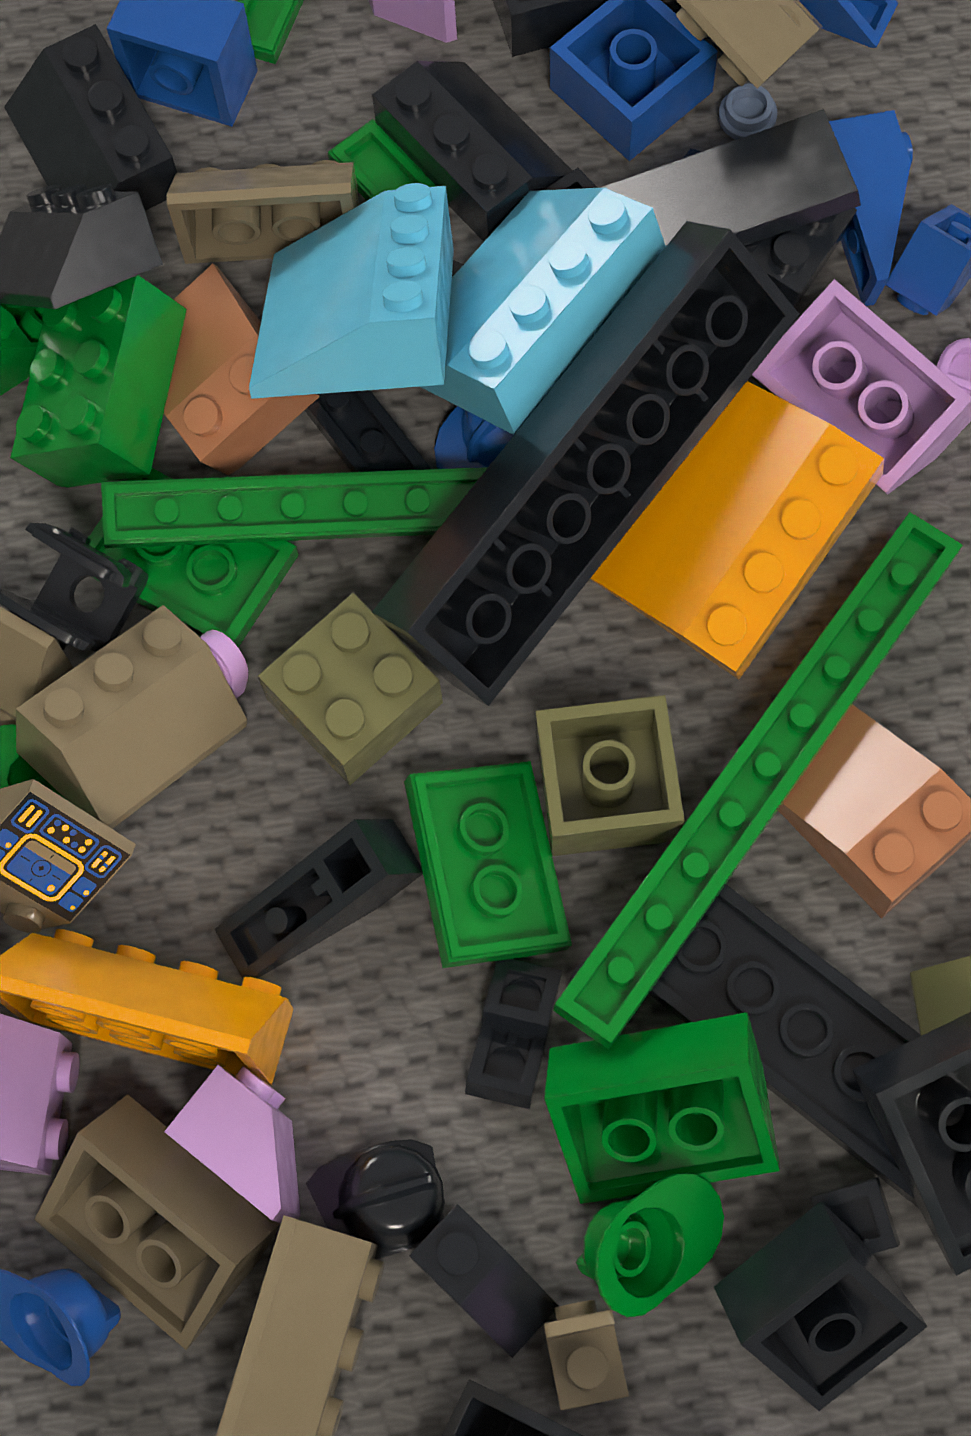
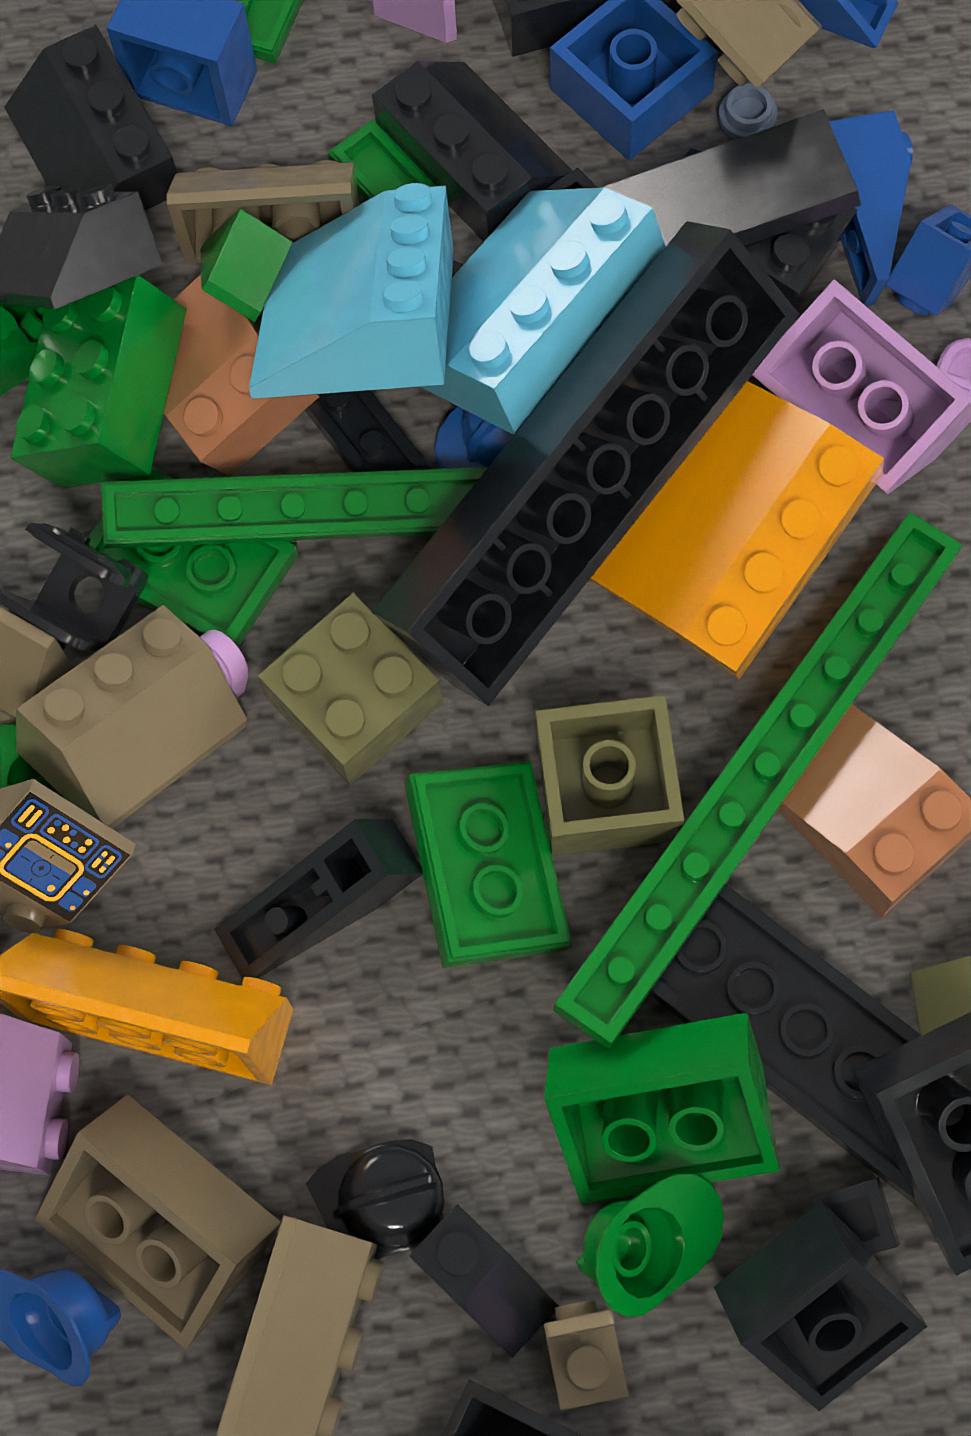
(242, 263): none -> green slope
(243, 1139): lavender slope -> none
(513, 1032): black slope -> none

